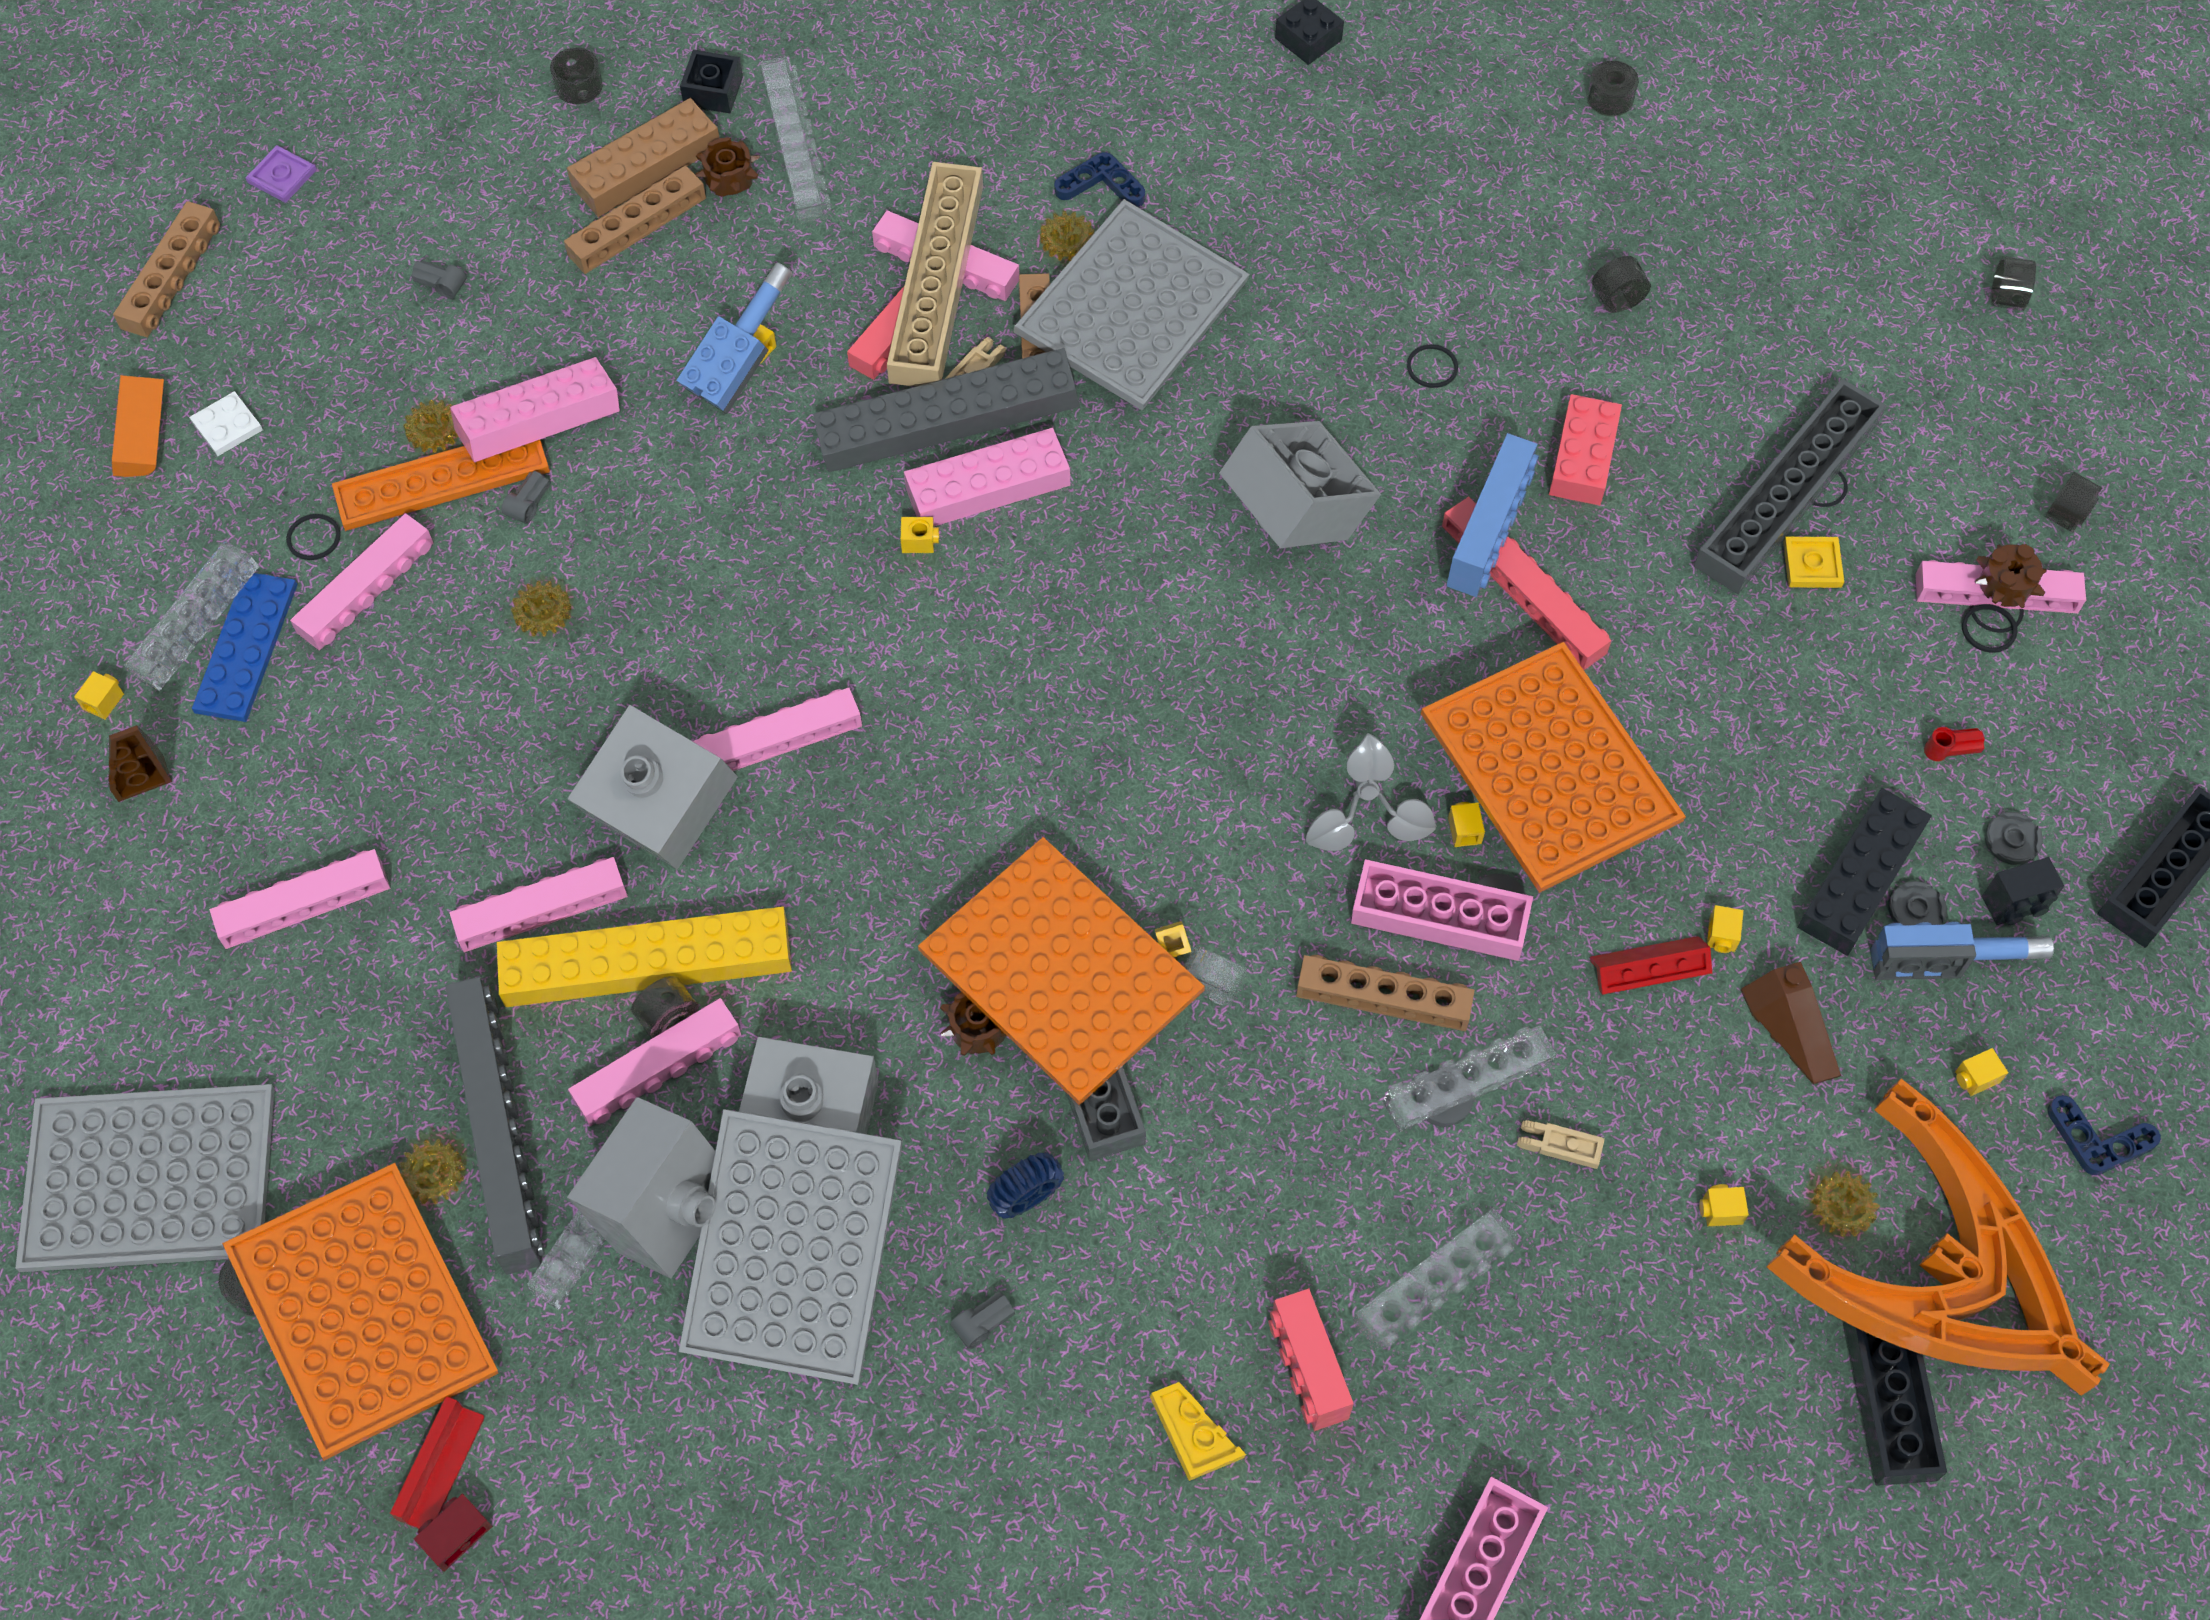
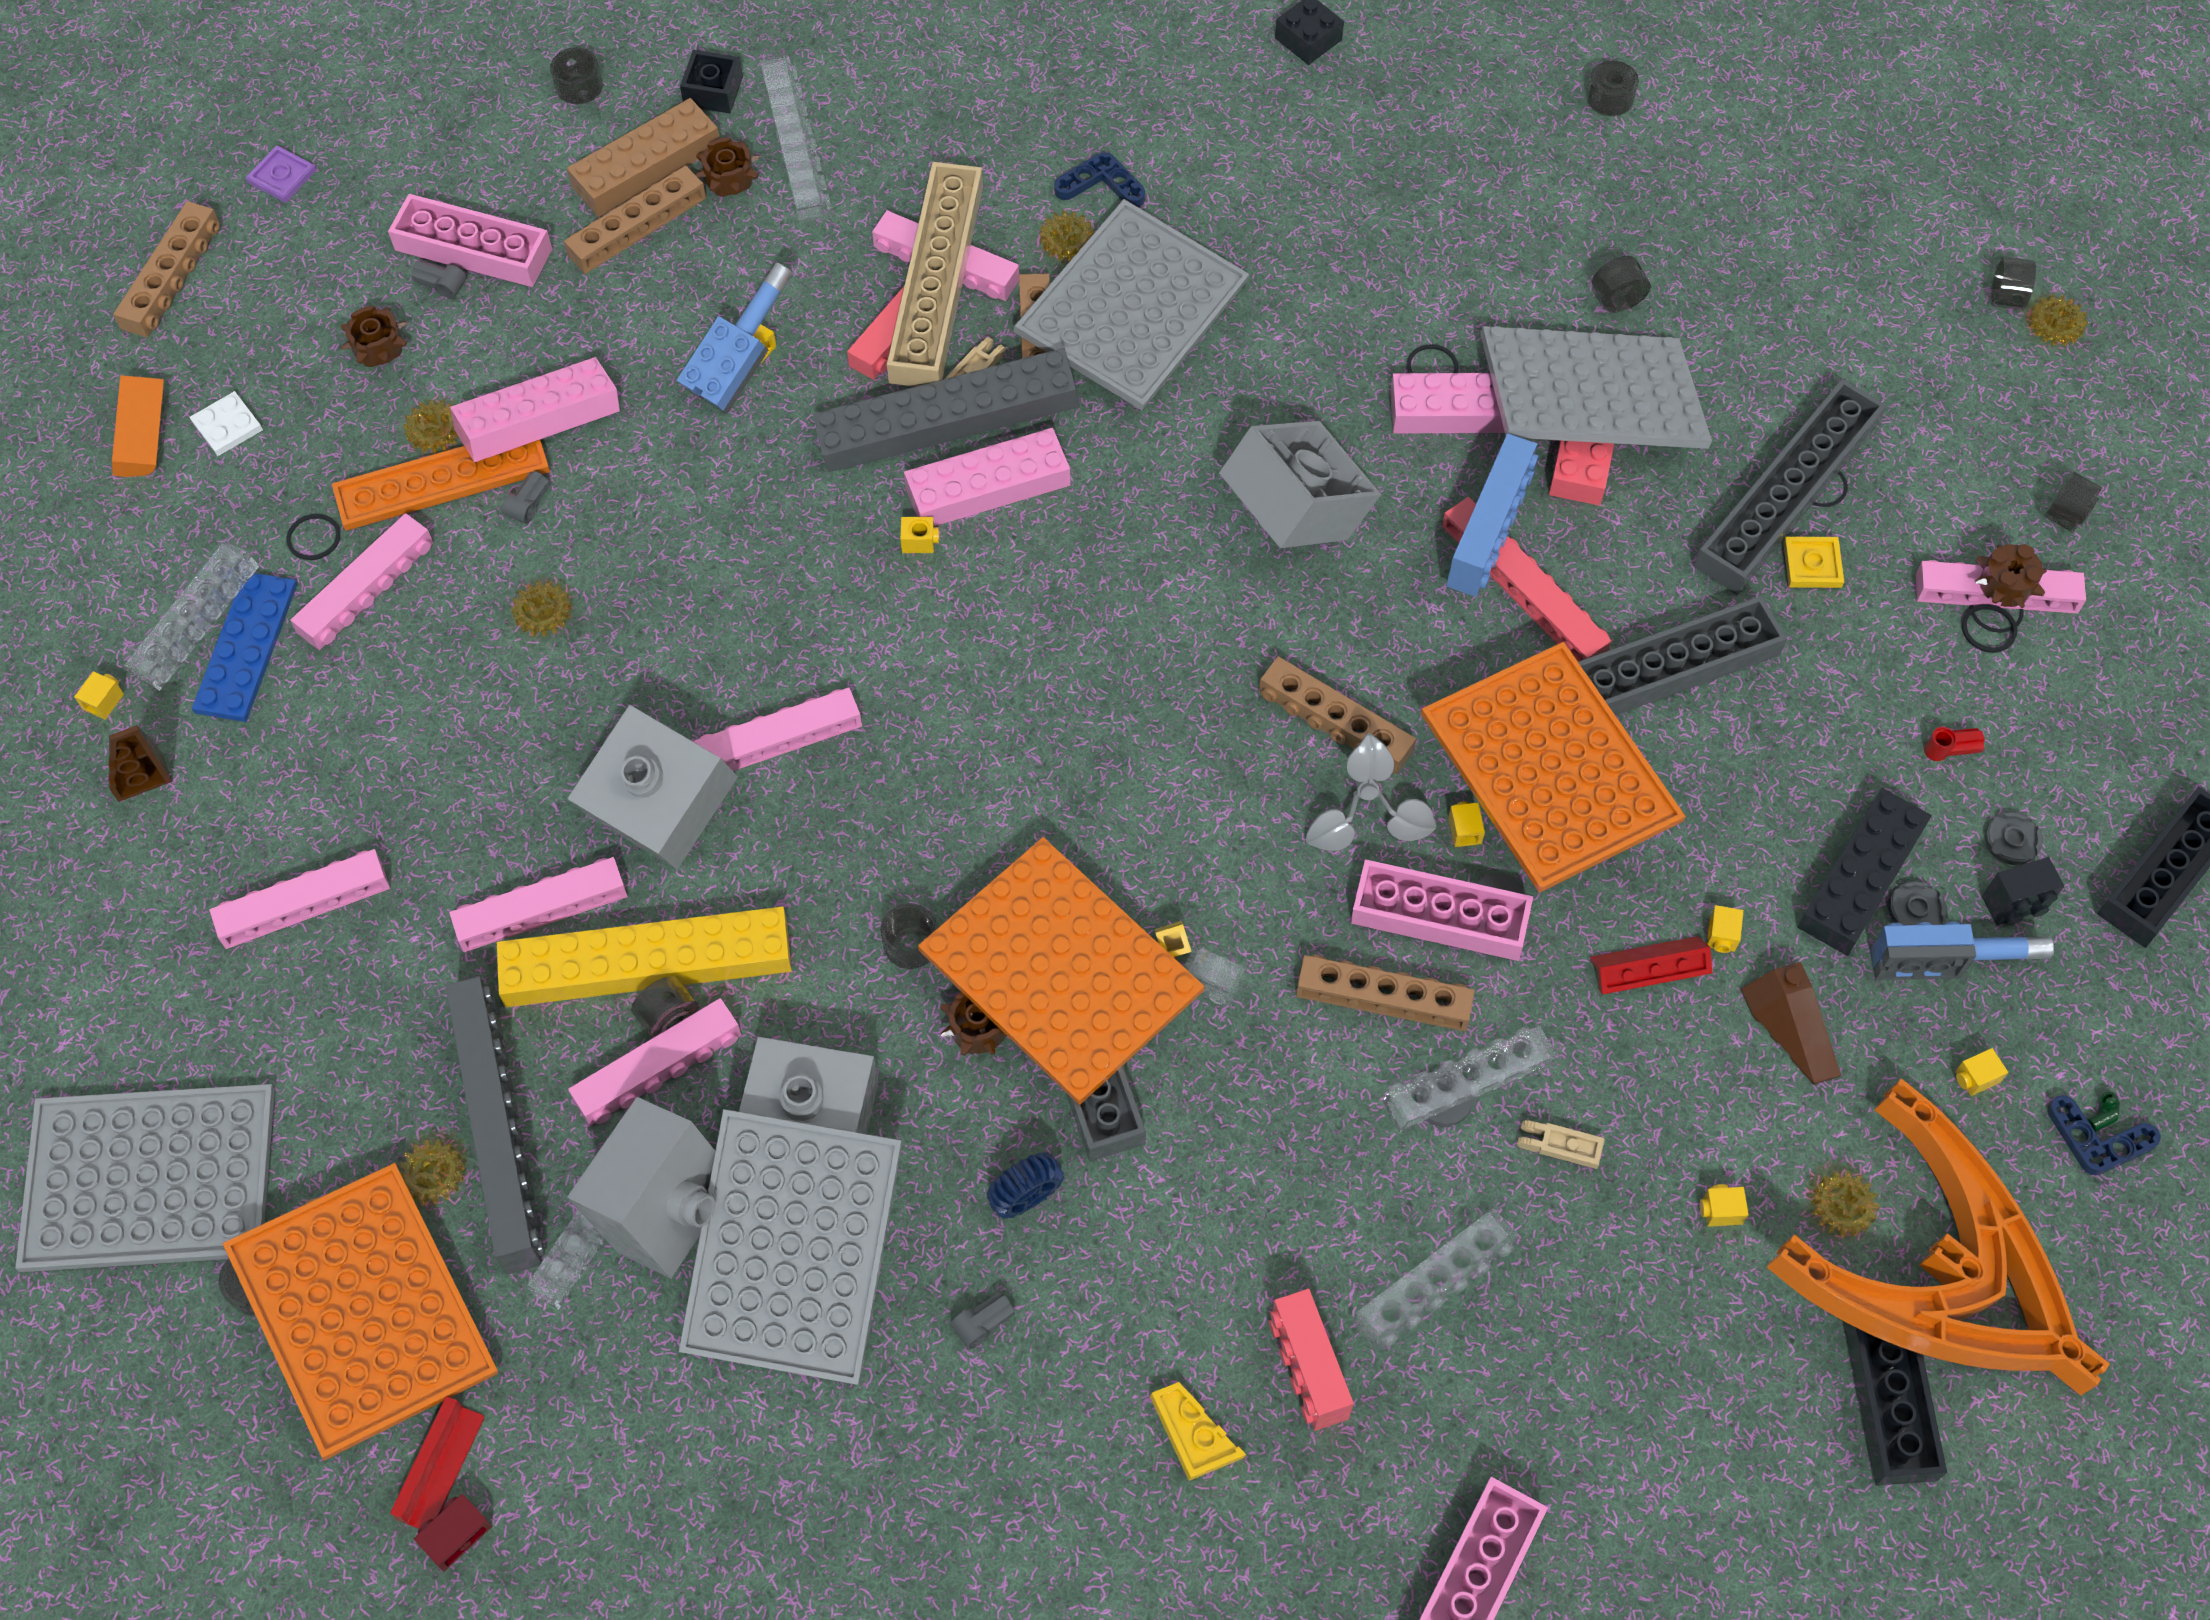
(373, 336): none -> reddish brown brick
(470, 240): none -> bright pink brick
(905, 920): none -> clear smoke piece
(1330, 703): none -> medium nougat brick
(1444, 403): none -> bright pink brick
(1594, 387): none -> light grey plate
(1686, 655): none -> dark grey brick
(2058, 320): none -> clear yellow gear
(2108, 1111): none -> dark green arm

